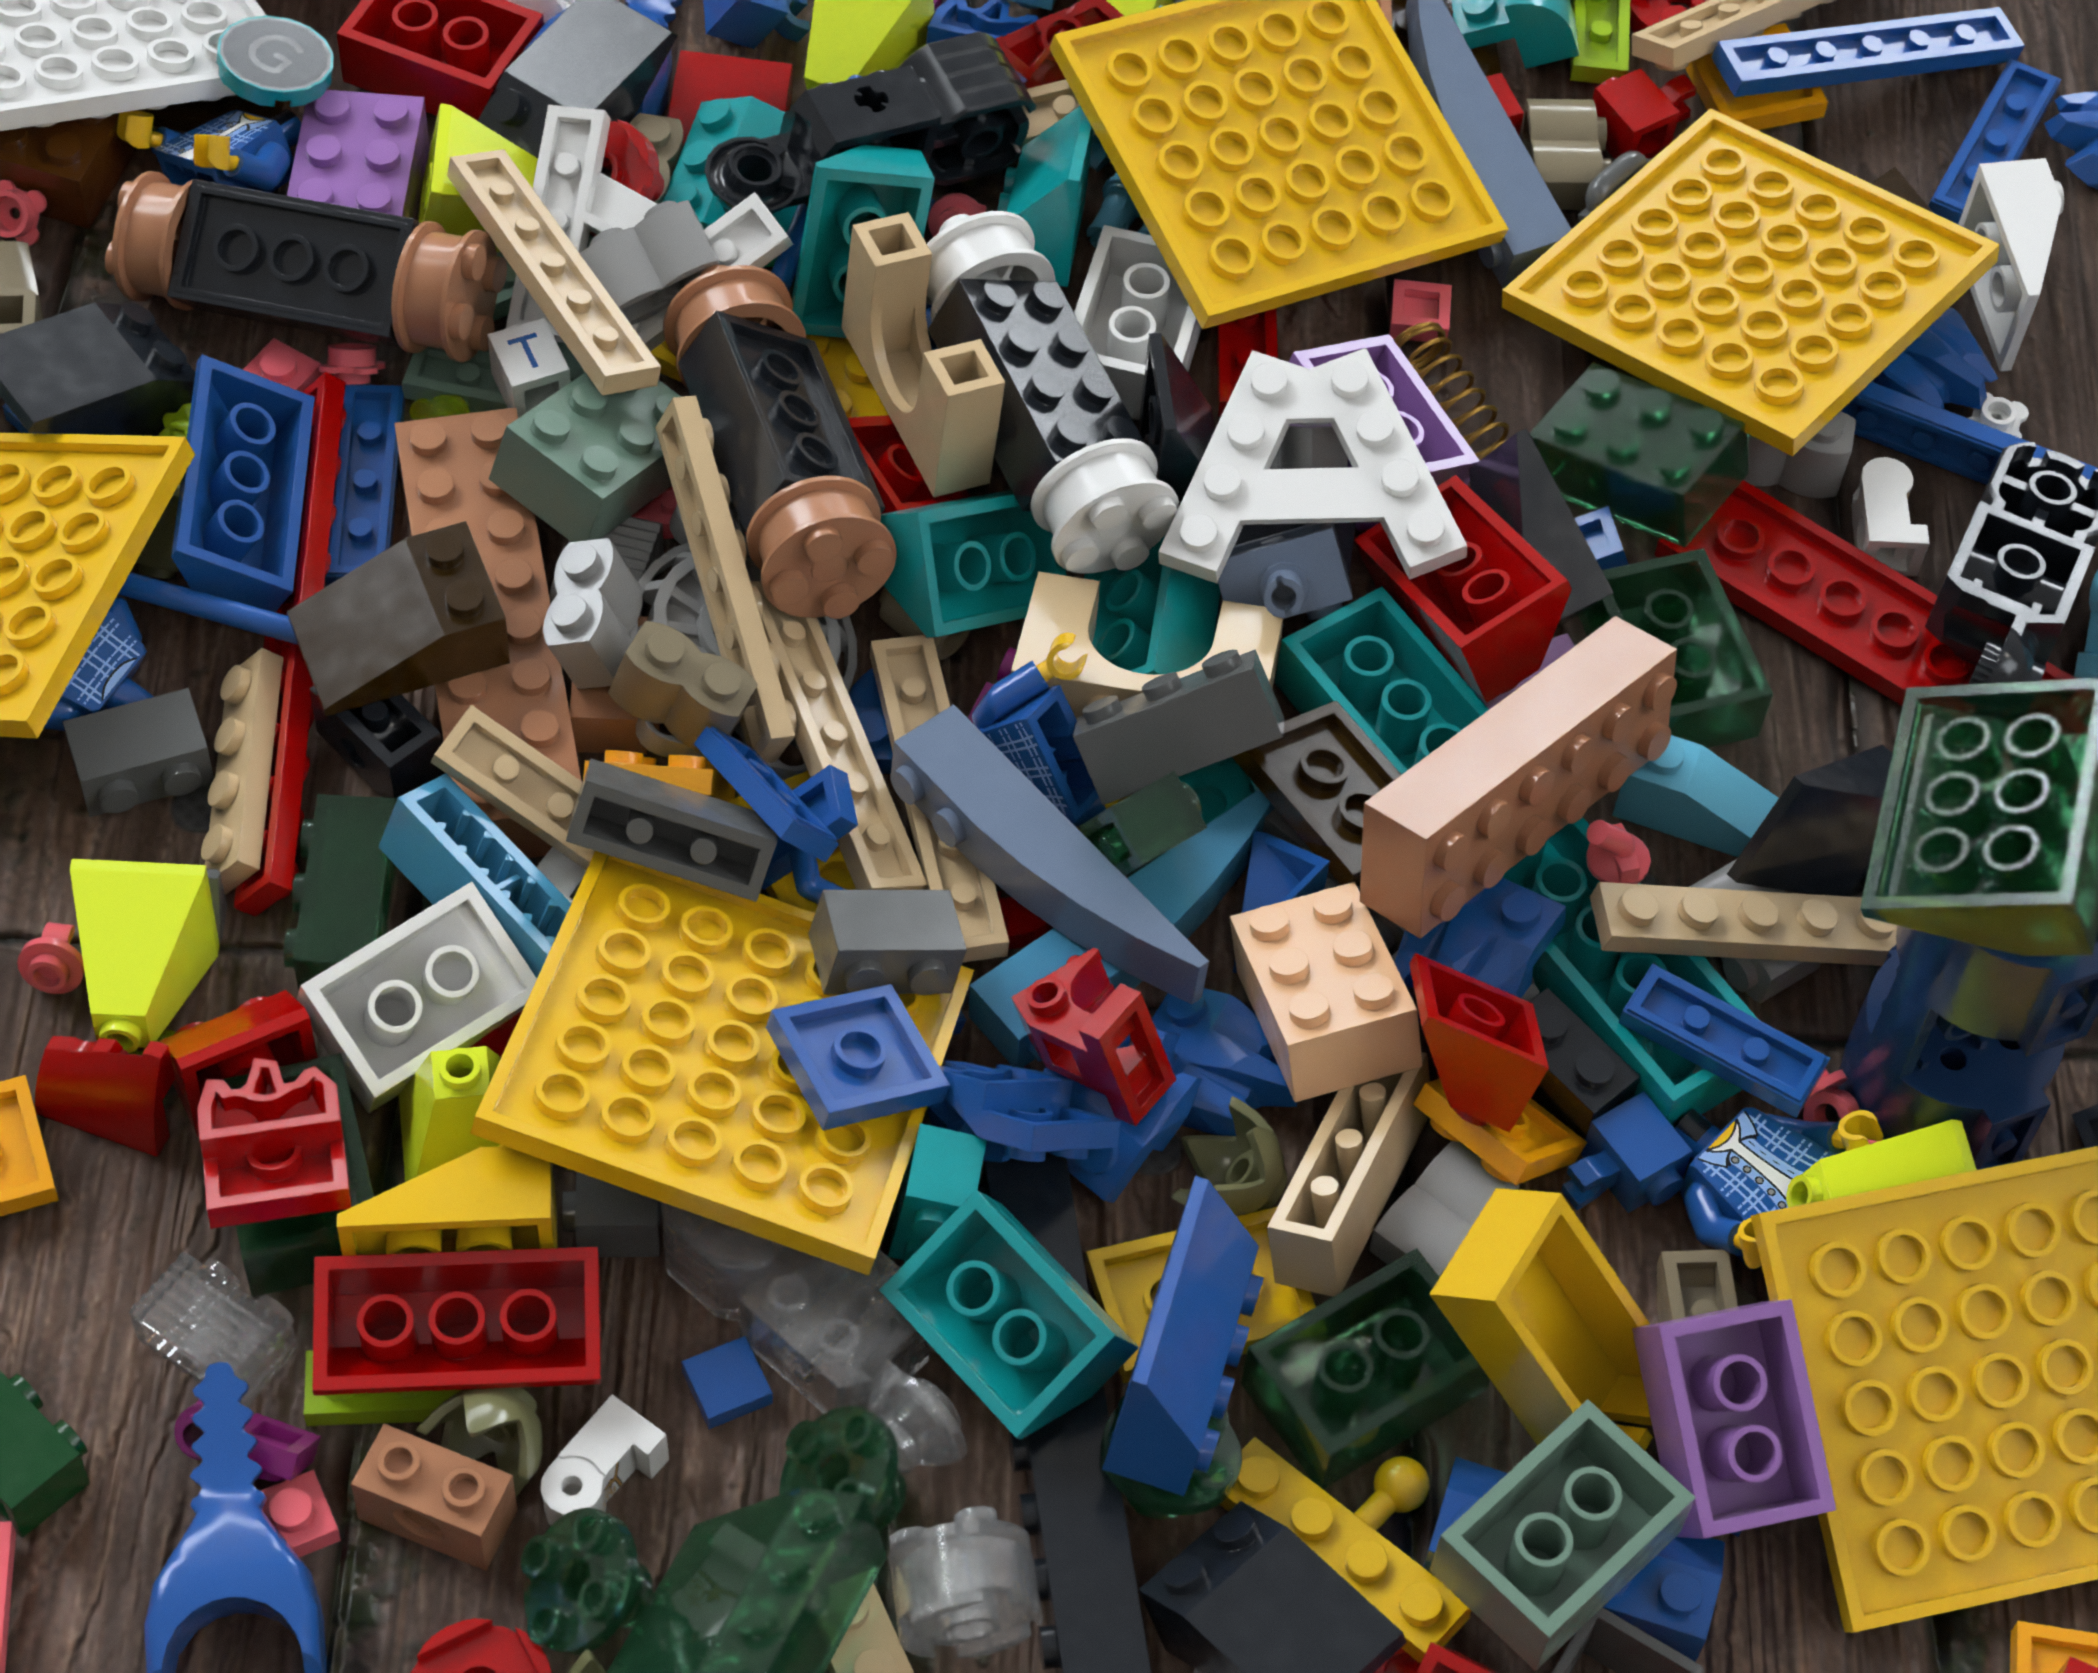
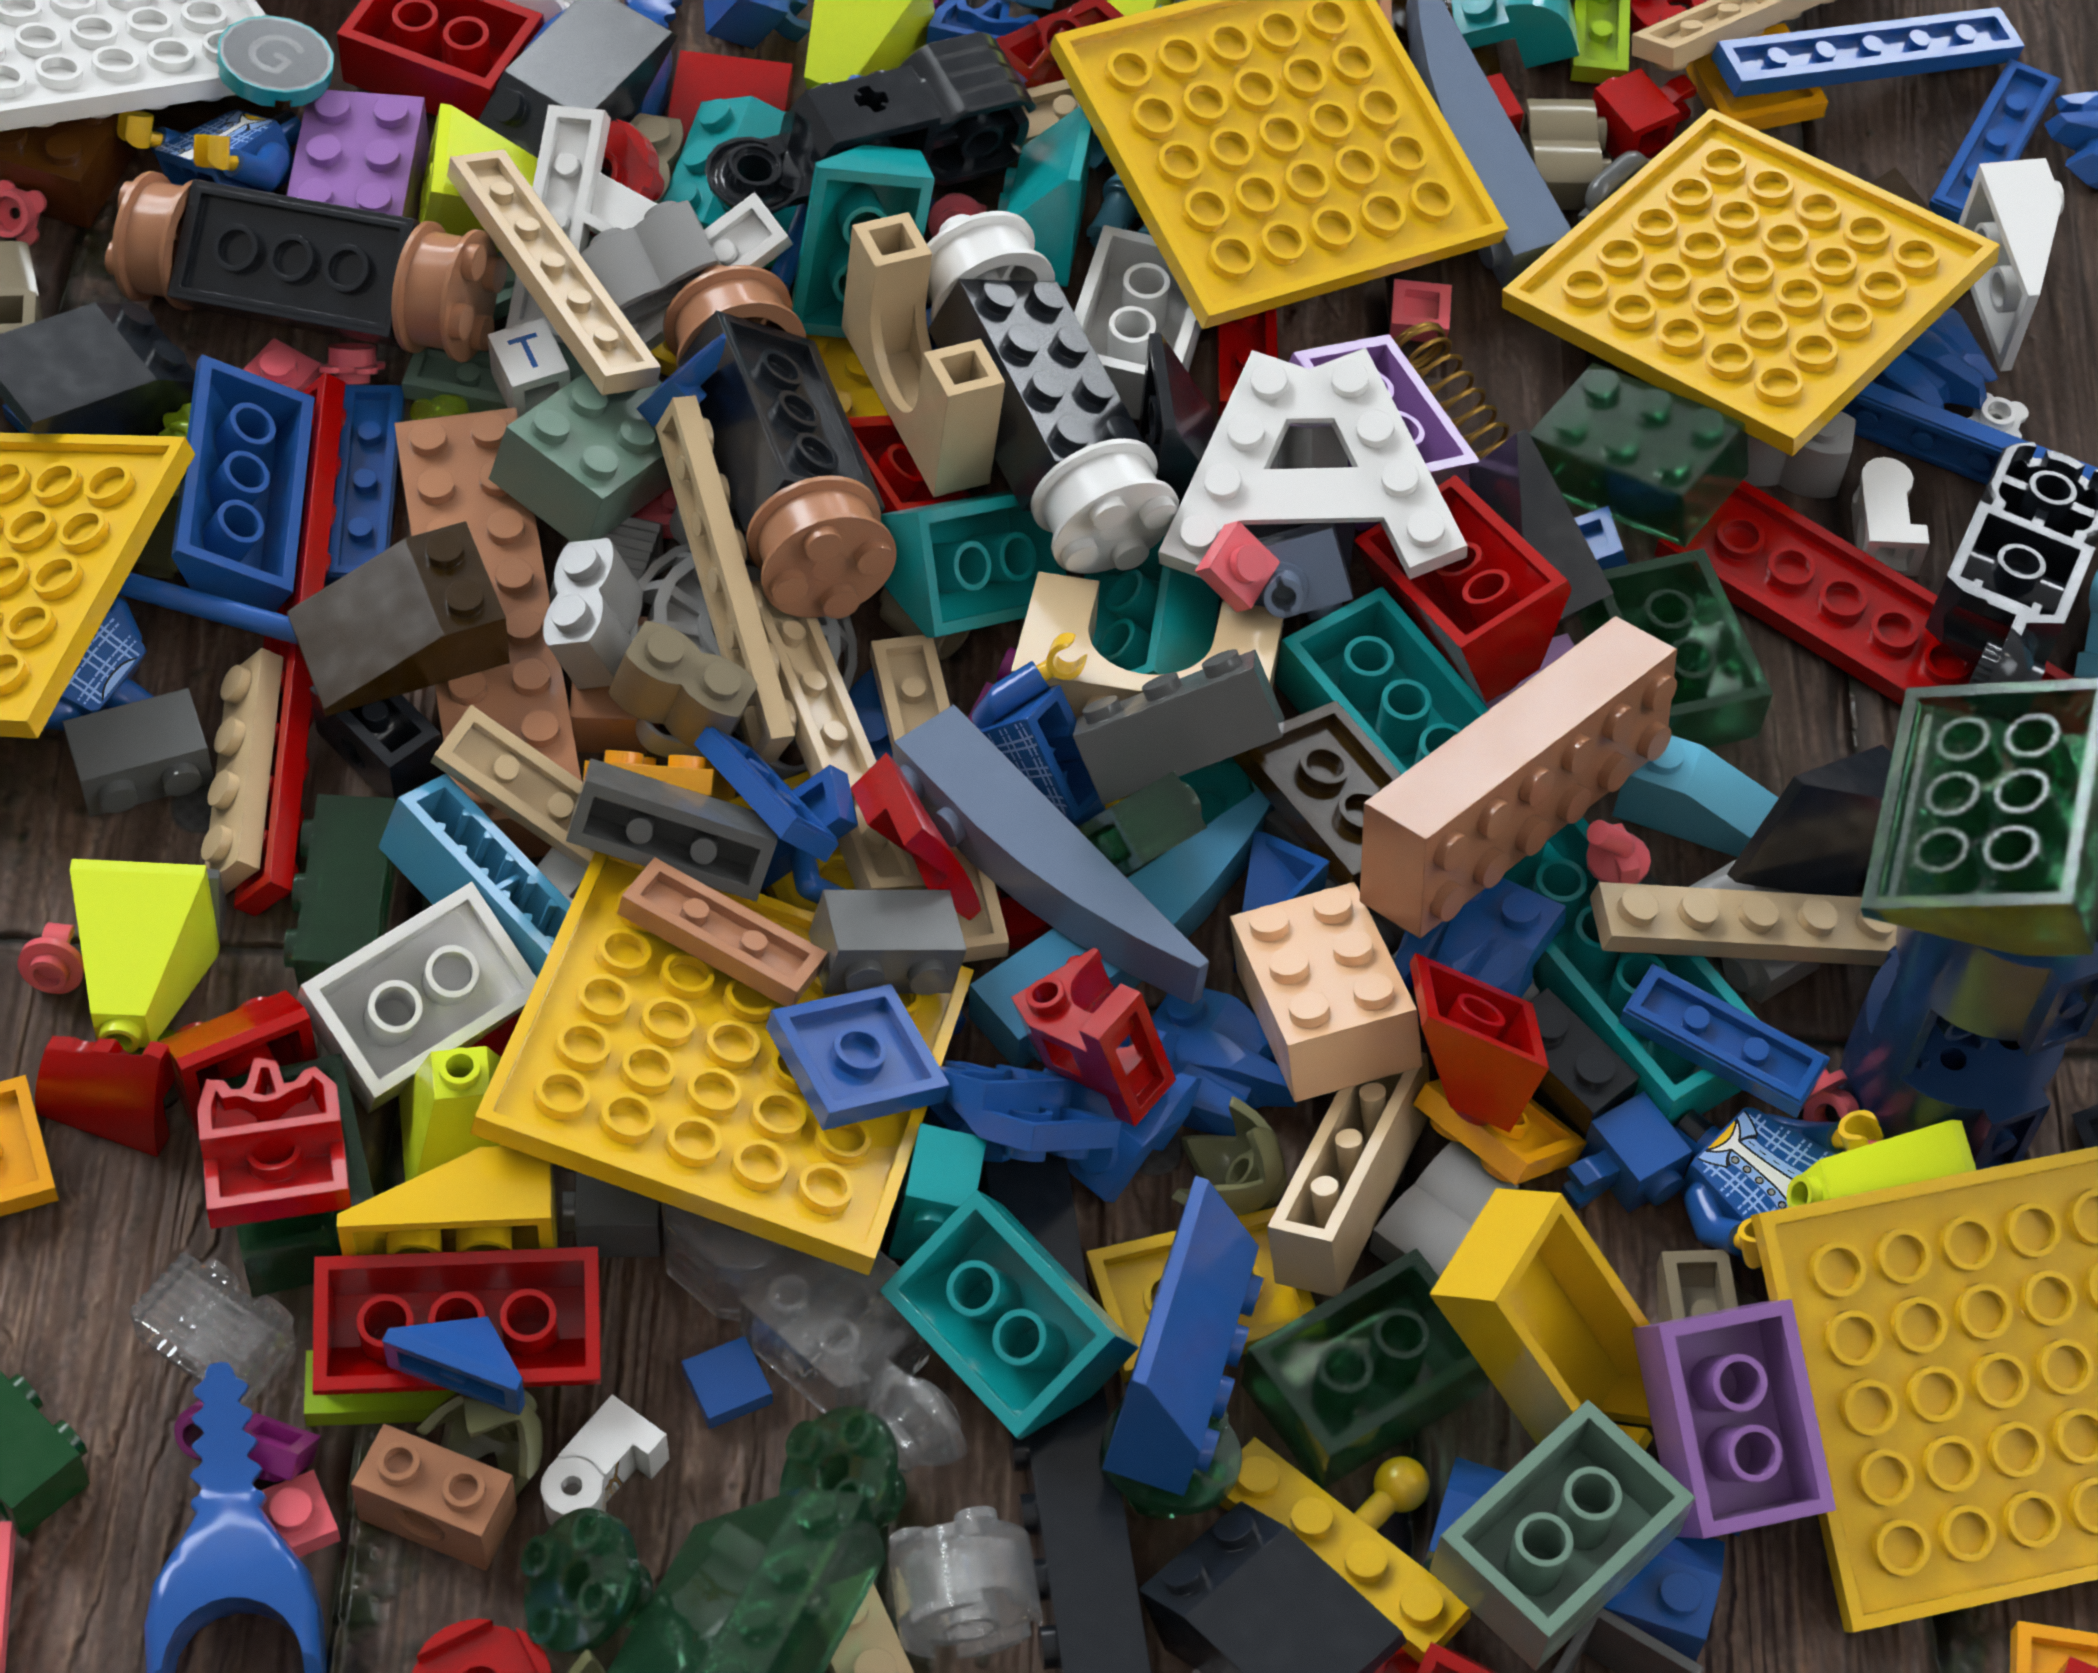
(459, 1357): none -> blue slope
(684, 381): none -> blue plate
(722, 933): none -> nougat plate
(898, 815): none -> red slope
(1237, 566): none -> coral plate

